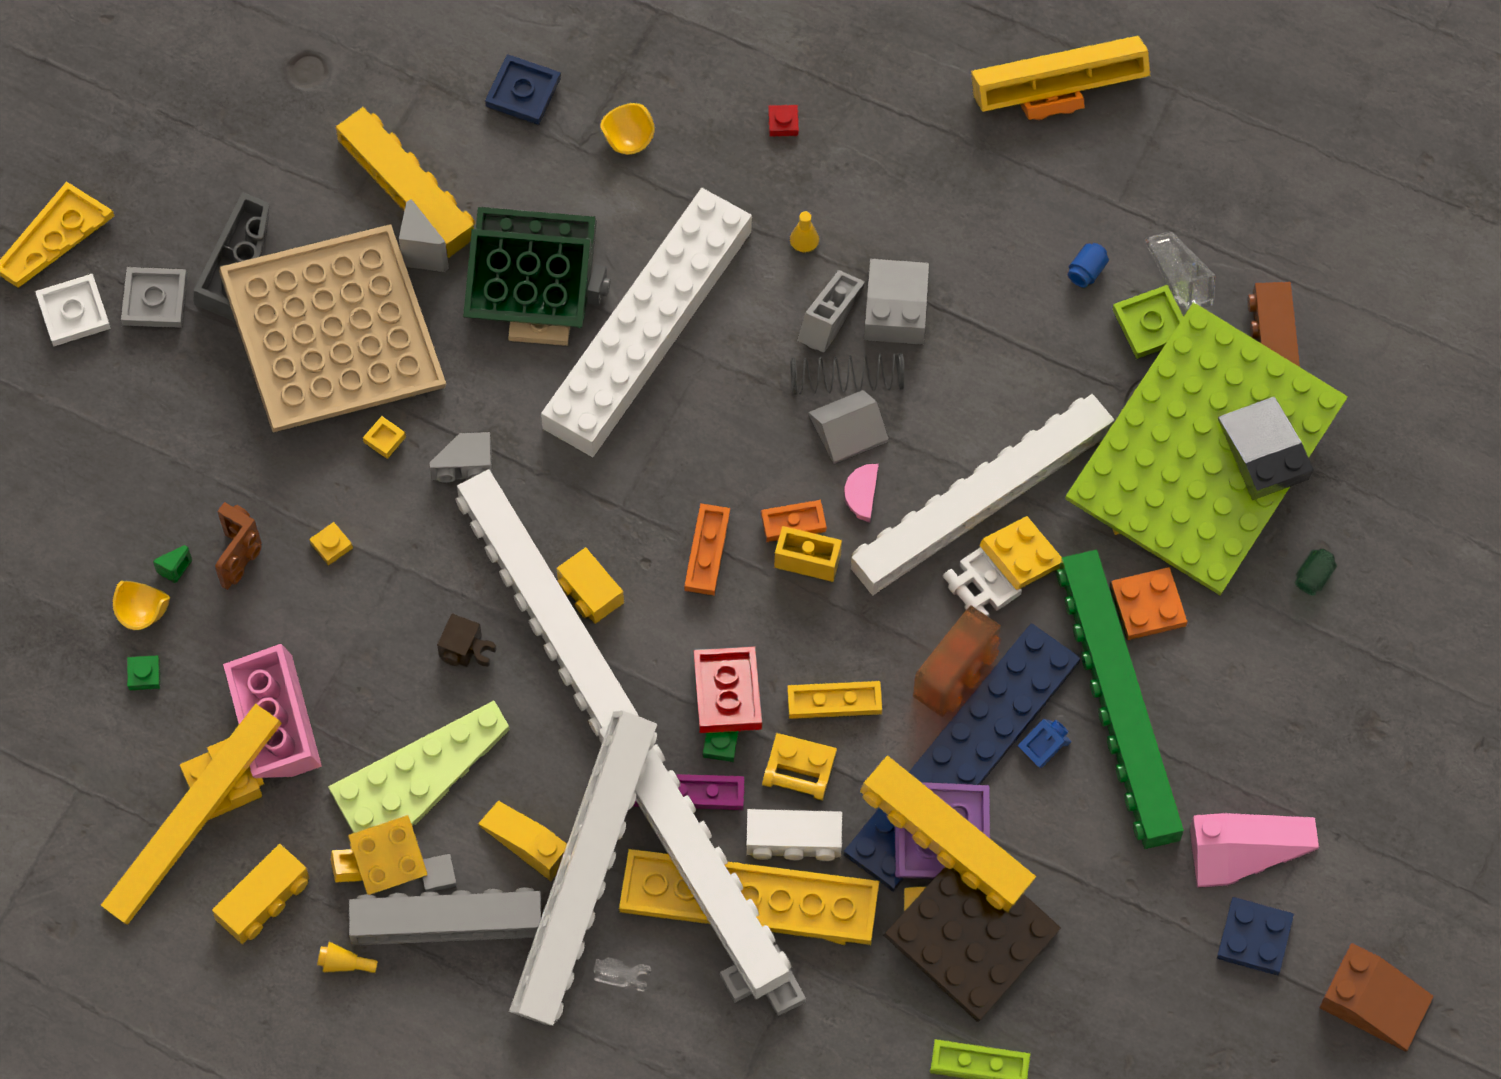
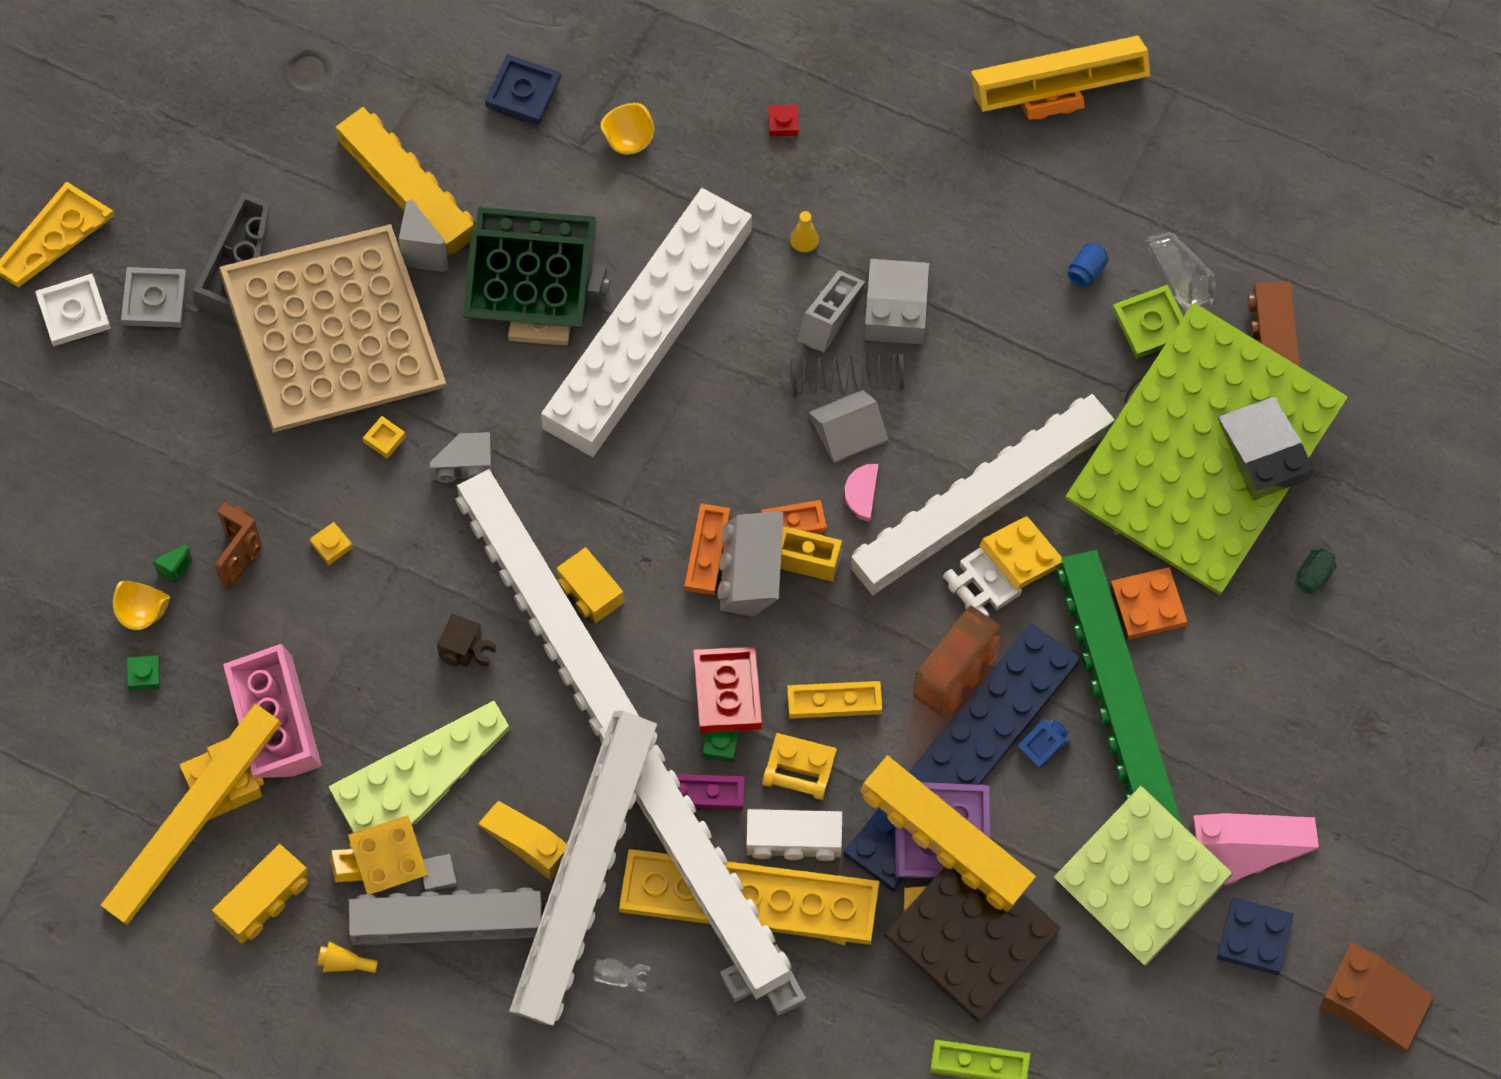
(750, 562): none -> light grey slope
(1143, 875): none -> yellowish green plate

